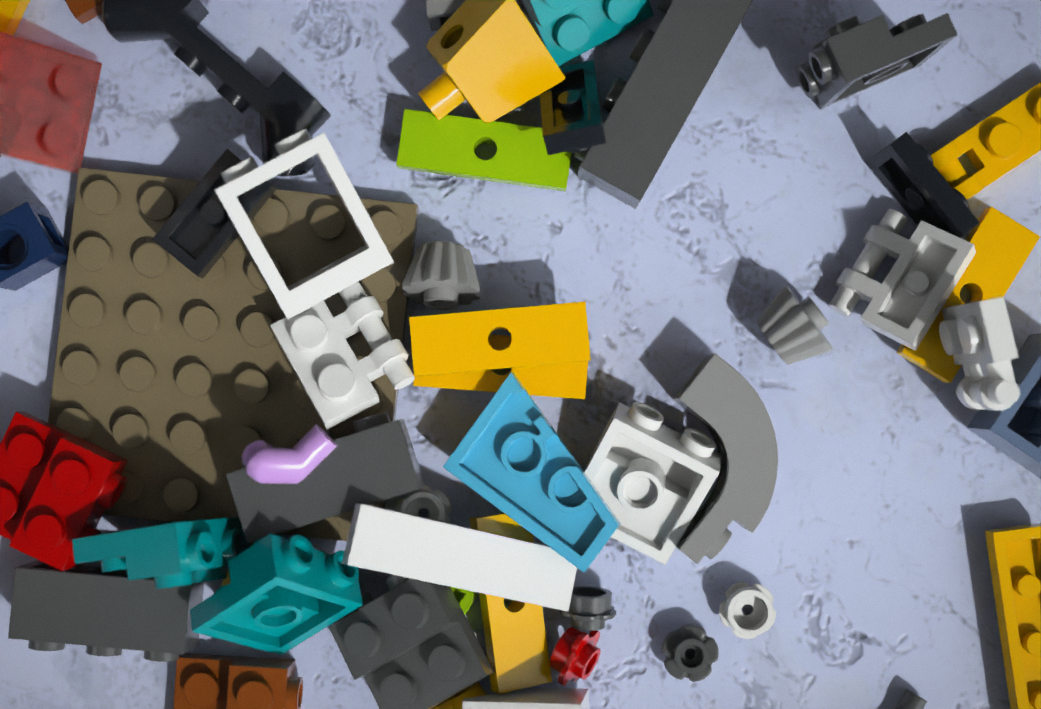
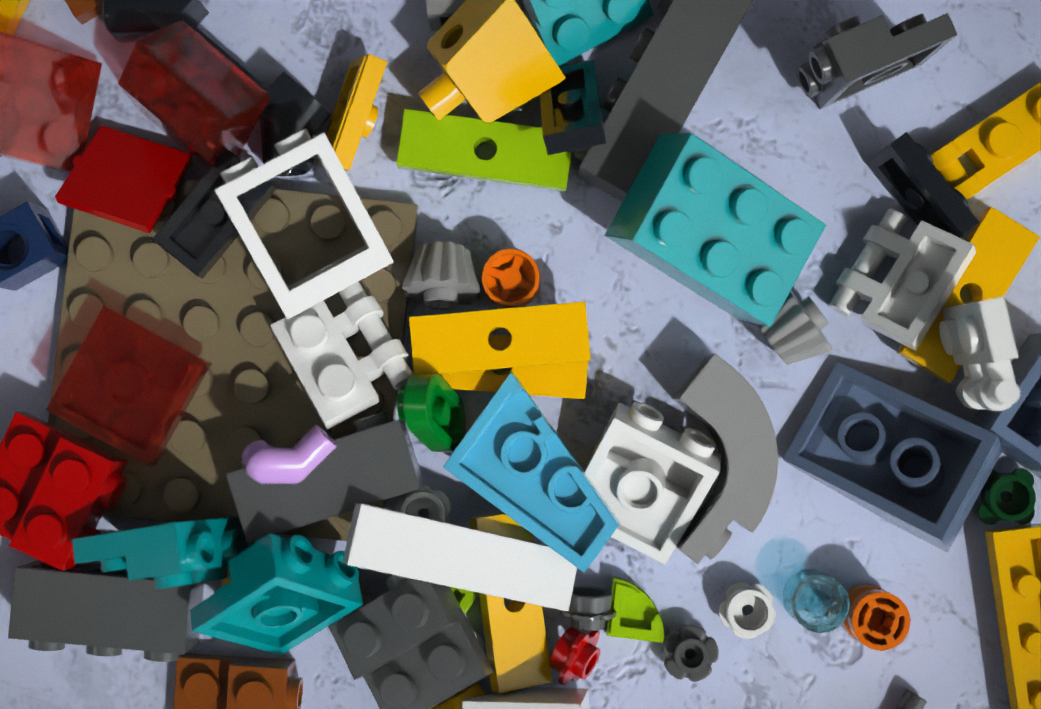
(124, 179): none -> red piece
(128, 386): none -> clear red plate
(192, 92): none -> clear red slope
(354, 110): none -> yellow plate
(432, 412): none -> green plate
(510, 271): none -> orange wheel
(635, 613): none -> lime tile
(715, 228): none -> teal brick
(809, 590): none -> clear light blue wheel
(867, 609): none -> orange wheel
(895, 454): none -> sand blue slope
(1021, 502): none -> dark green plate

